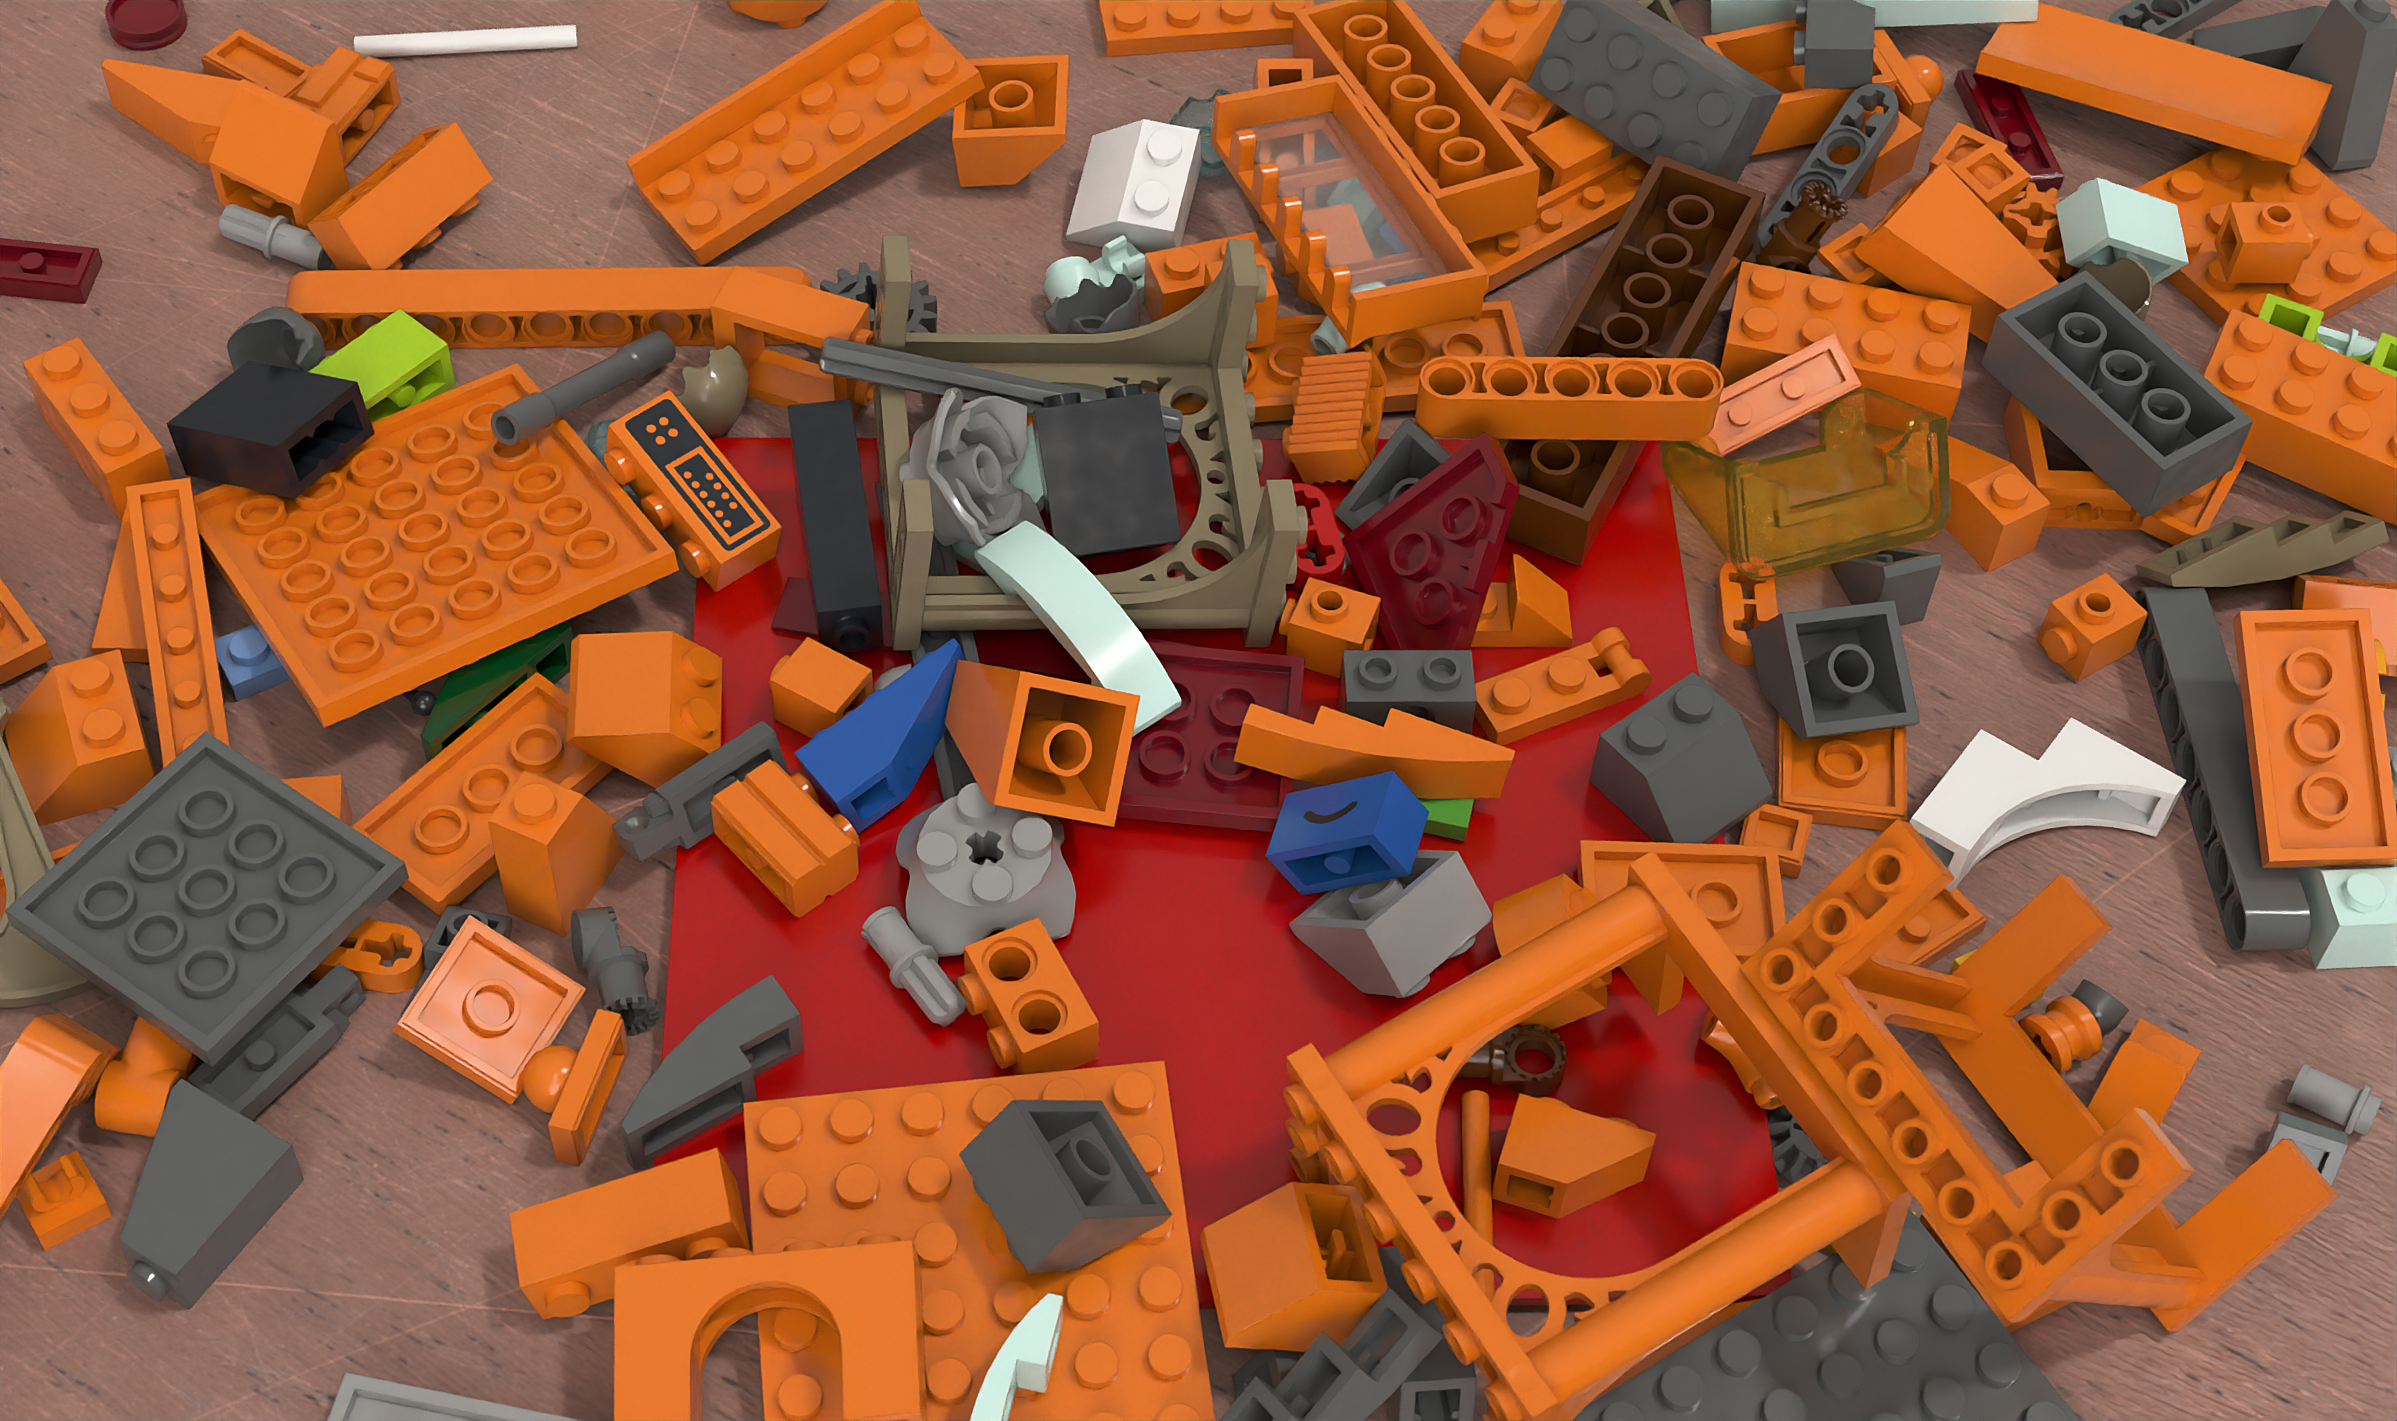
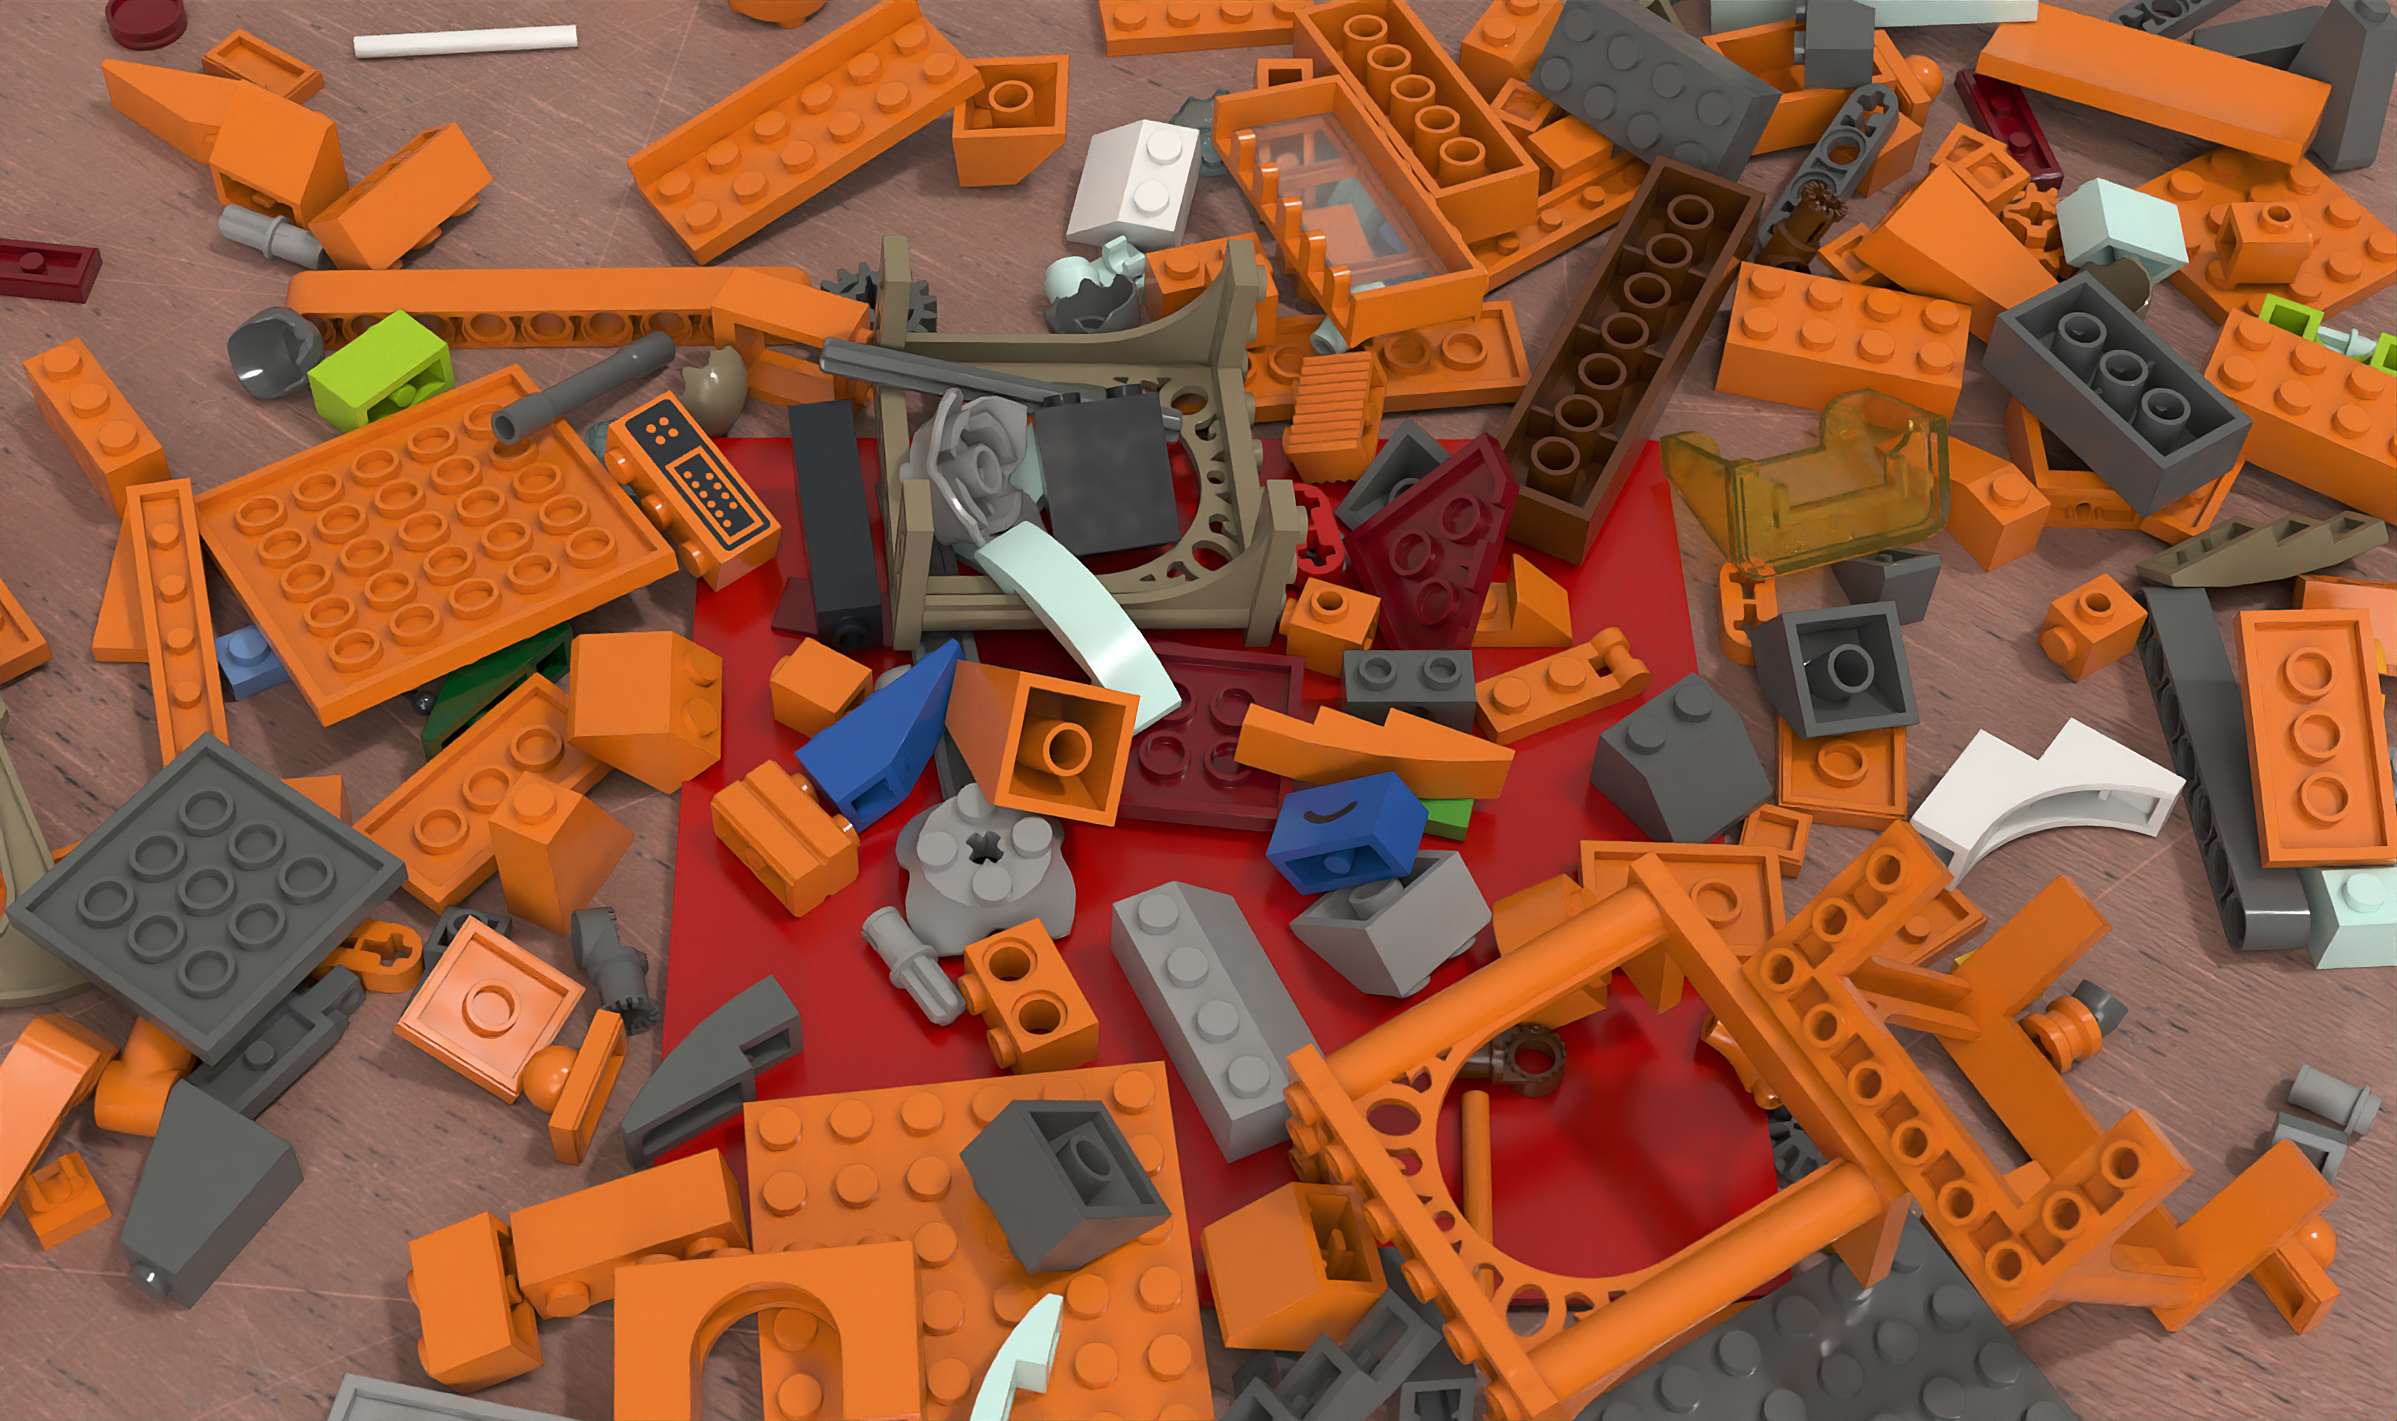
(80, 740): orange slope -> none
(271, 429): black brick -> none
(353, 94): orange brick -> none
(471, 1305): none -> orange brick
(682, 808): dark grey hinge -> none
(1213, 1008): none -> light grey slope
(1567, 1158): orange slope -> none
(1568, 398): orange beam -> none
(1782, 394): orange tile -> none
(2144, 1075): orange slope -> none
(2296, 1276): none -> orange tile

